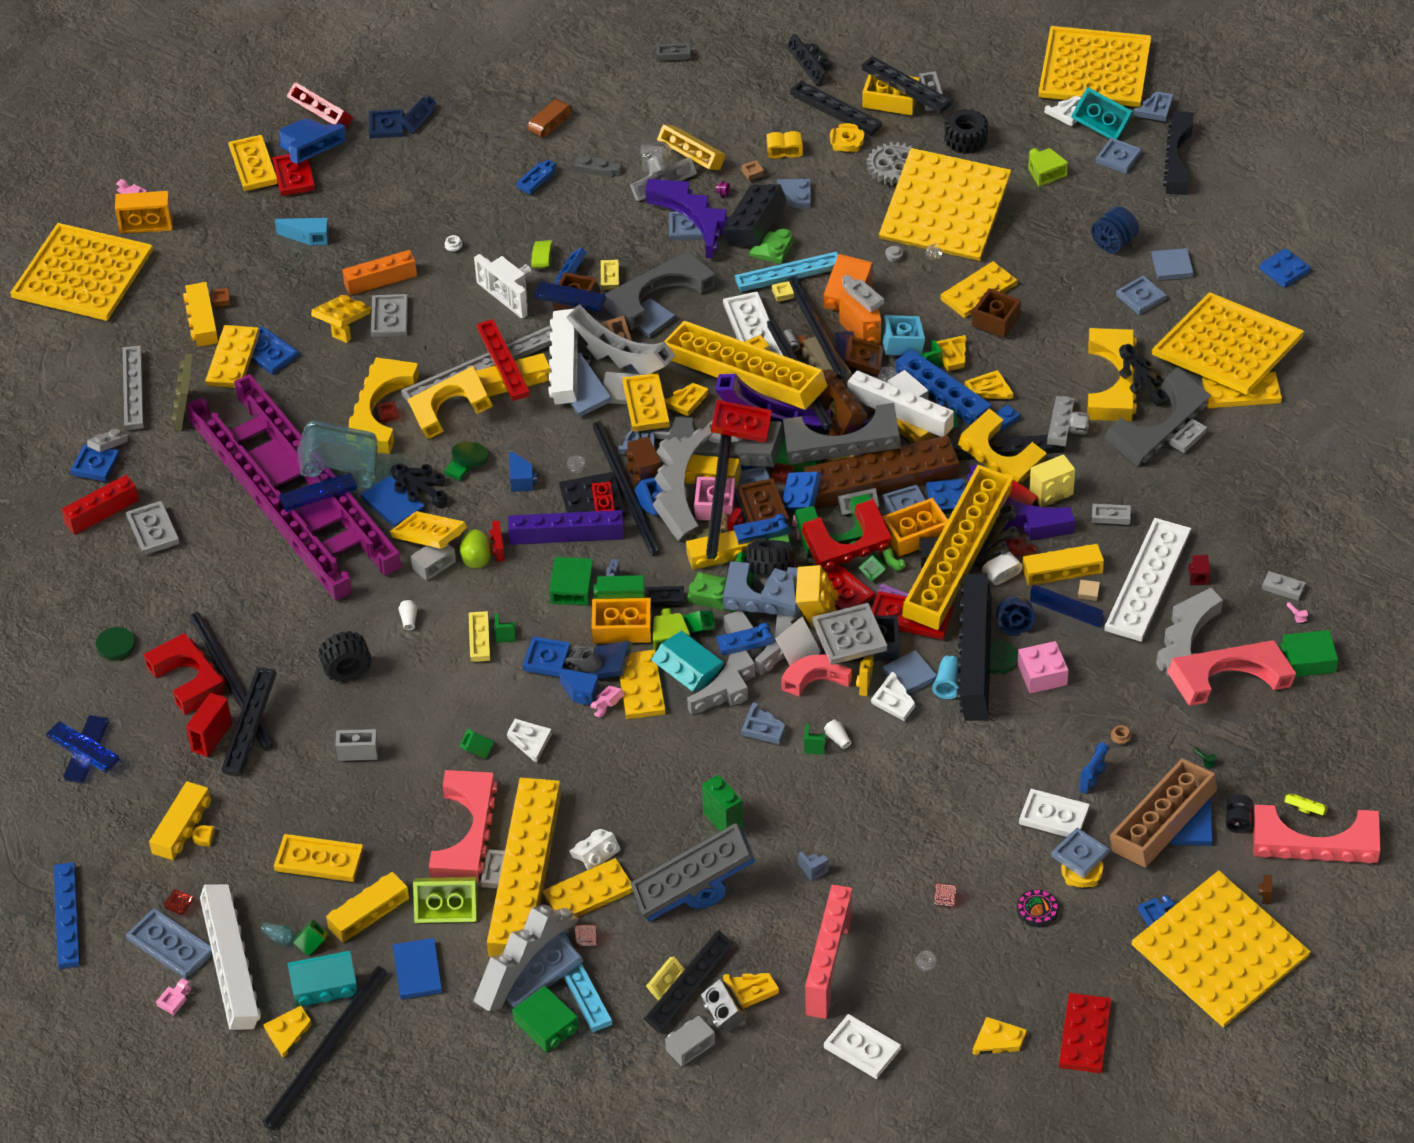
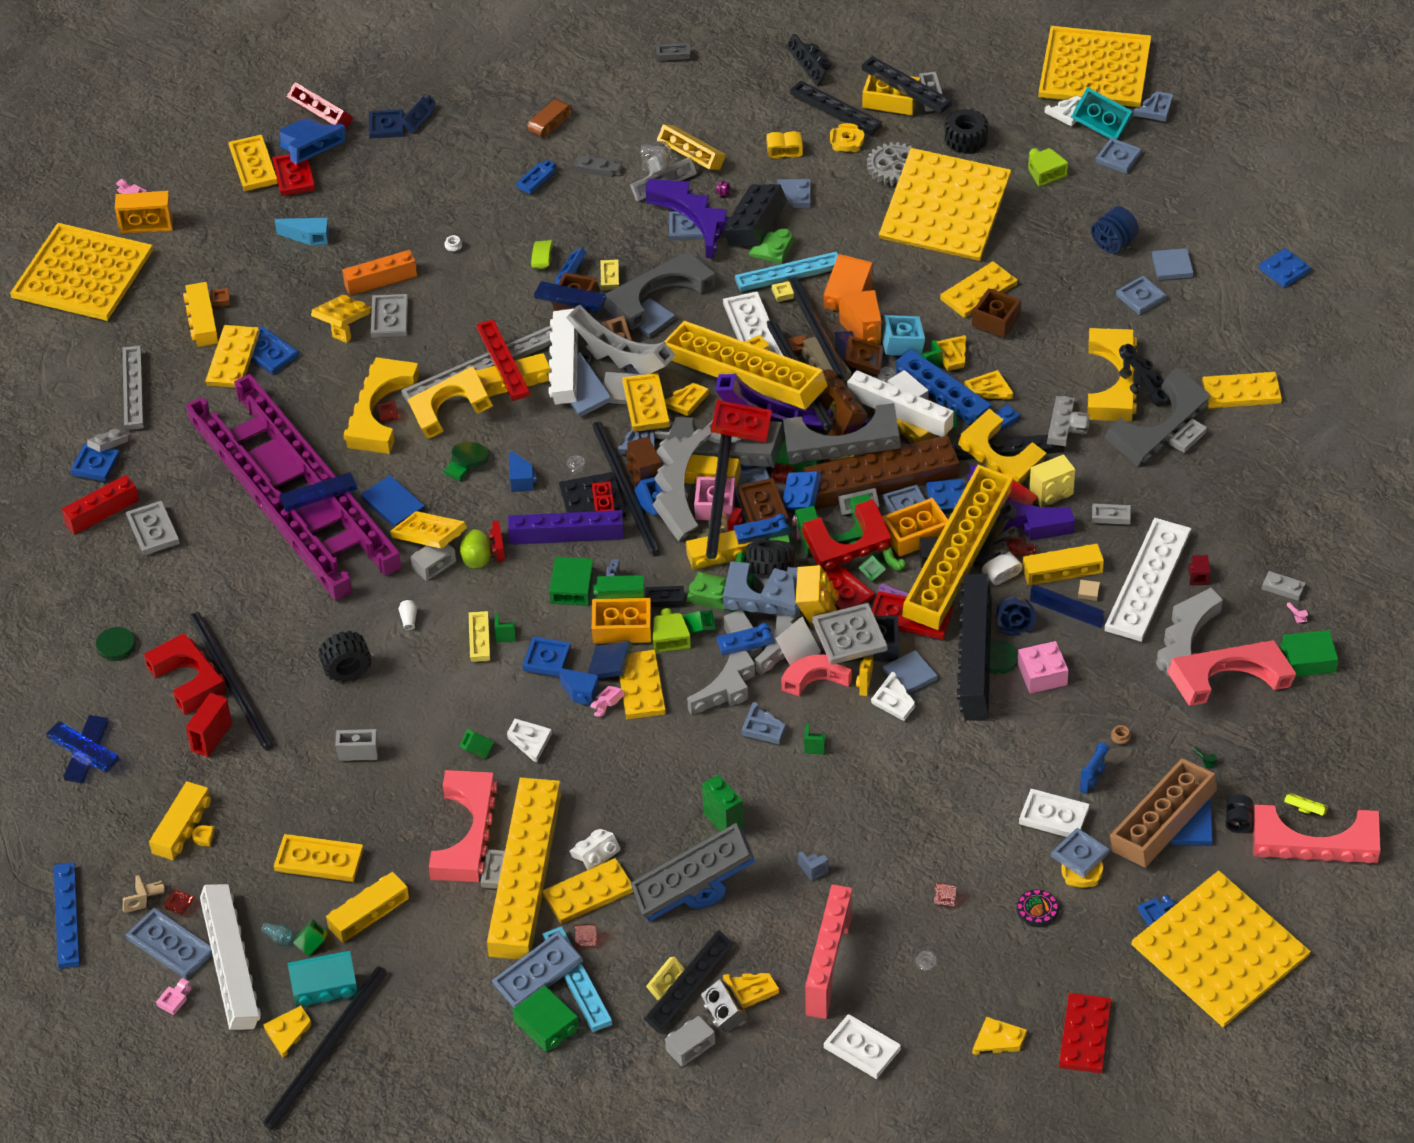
(143, 892): none -> tan bracket
(182, 392): olive plate -> none
(248, 721): black plate -> none
(338, 449): clear light blue windscreen -> none
(401, 472): black plant -> none
(417, 968): blue tile -> none
(445, 899): lime slope -> none
(504, 282): white brick -> none
(522, 945): light grey arch -> none
(583, 659): dark grey piece -> none
(688, 661): teal slope -> none
(752, 170): medium nougat plate -> none
(794, 344): light grey pin -> none
(837, 733): white cone -> none
(862, 293): light grey hinge -> none
(894, 253): light grey plate -> none
(934, 252): clear plate -> none
(946, 680): medium azure plant -> none
(1177, 174): black arch -> none
(1228, 343): yellow plate -> none
(1265, 889): reddish brown plate -> none

